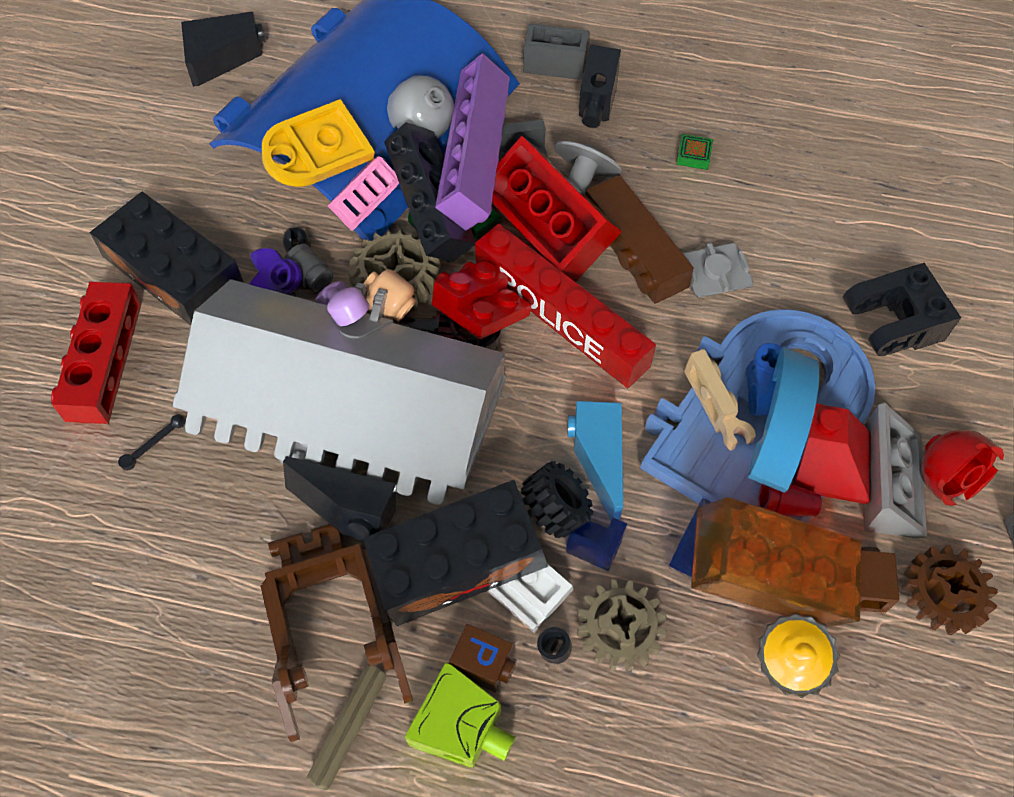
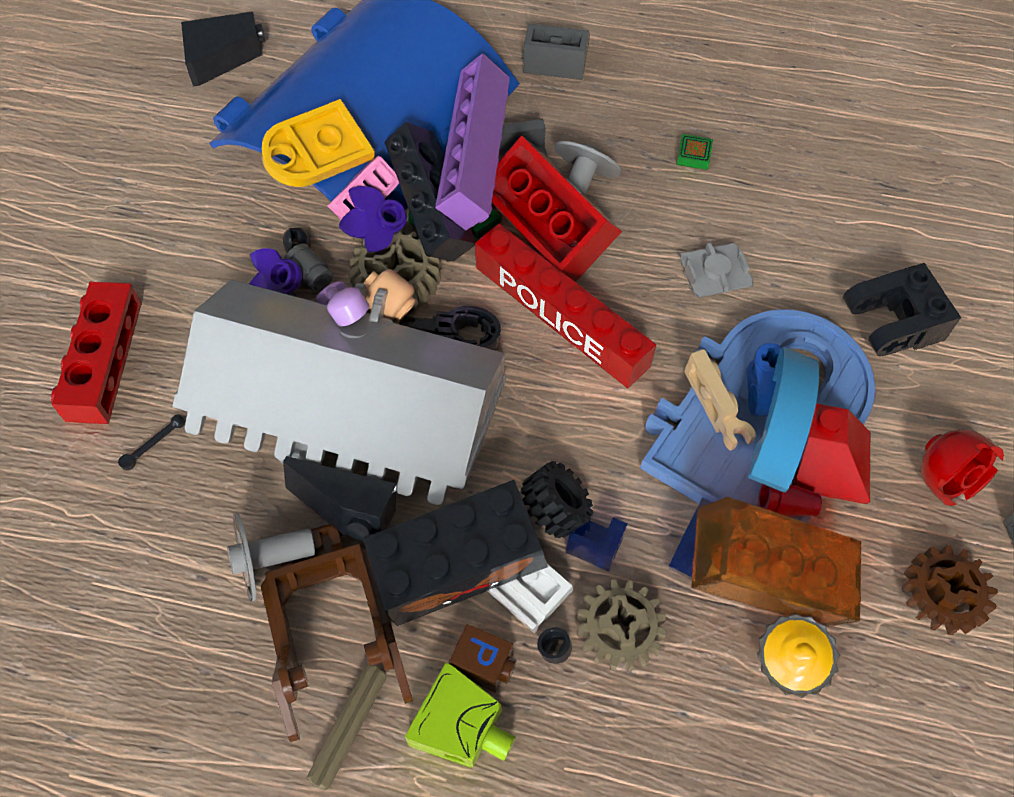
(164, 255): black brick -> none
(265, 552): none -> light grey piece
(368, 221): none -> dark purple plate
(422, 103): light grey cylinder -> none
(479, 299): red plate -> none
(595, 95): black torso -> none
(599, 450): dark azure slope -> none
(643, 243): reddish brown brick -> none
(878, 580): reddish brown brick -> none
(895, 477): light grey slope -> none

